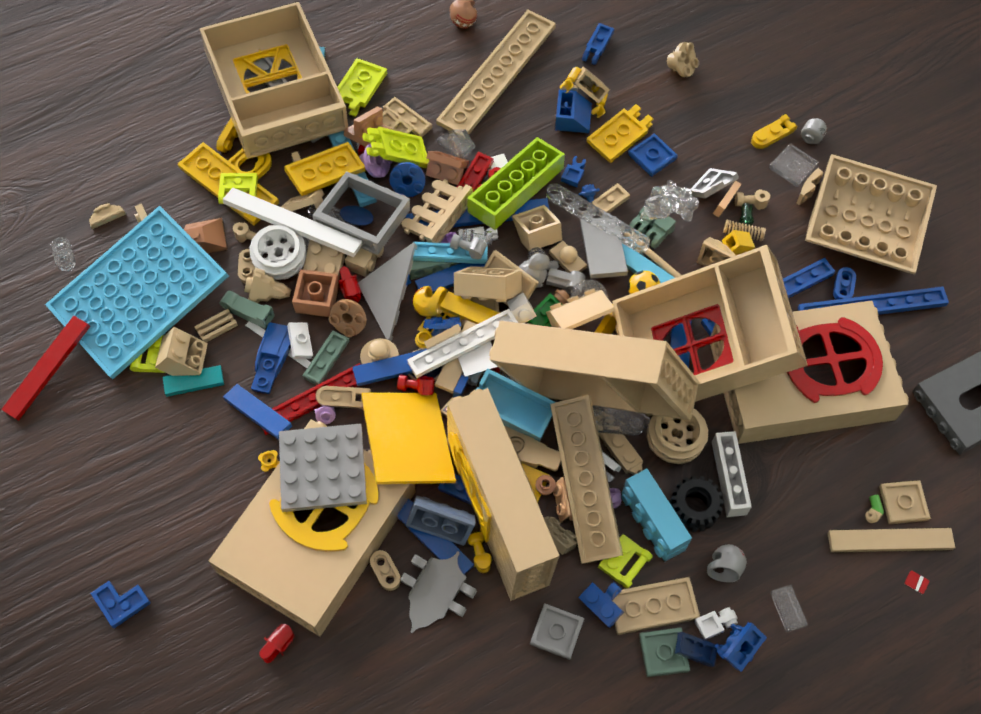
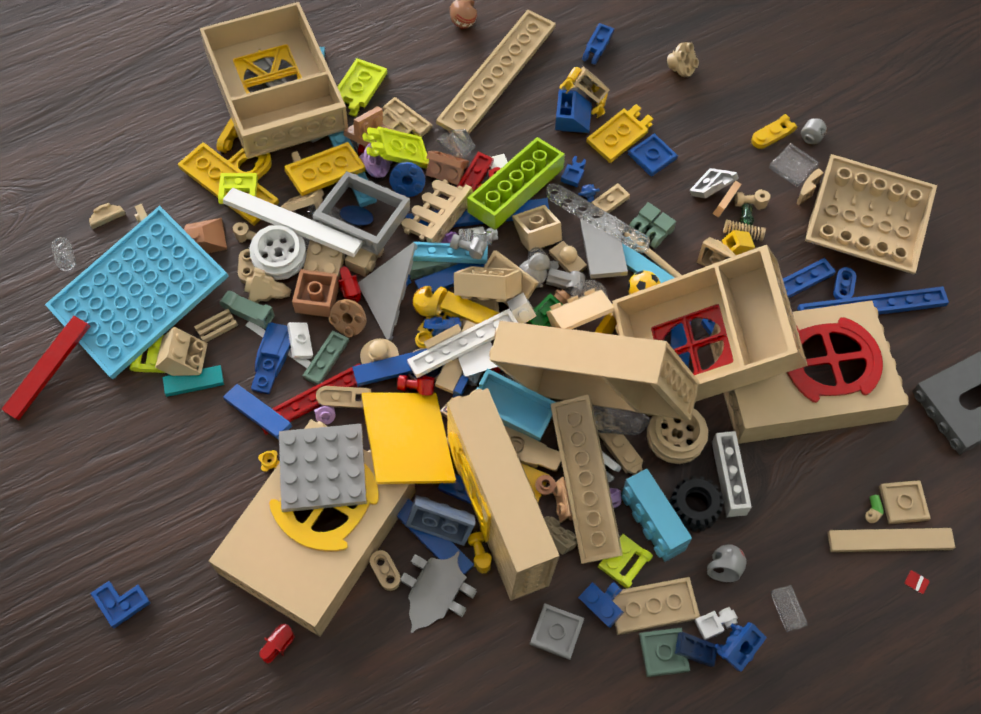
(669, 200): clear animal -> none

